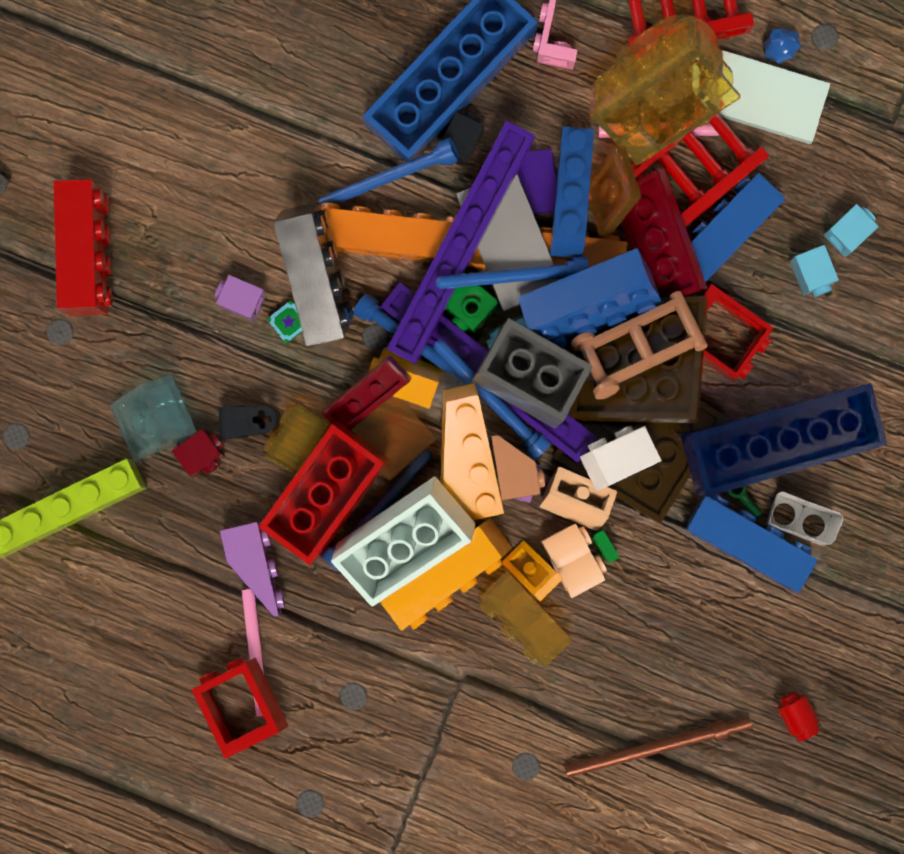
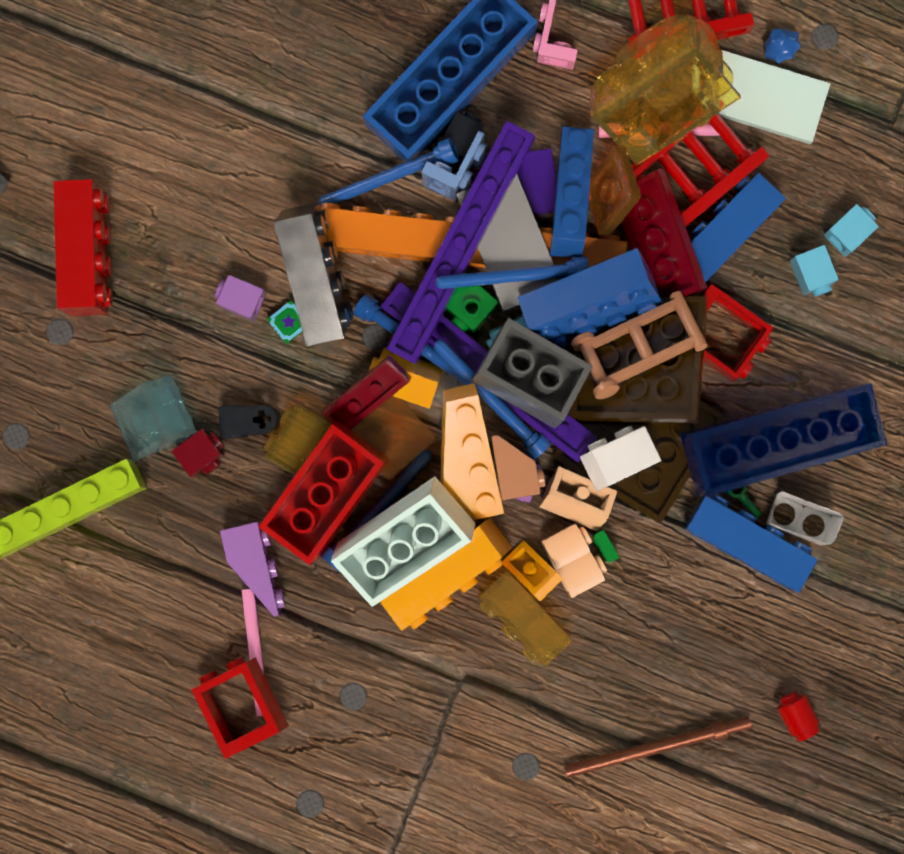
(440, 176): none -> medium blue bracket

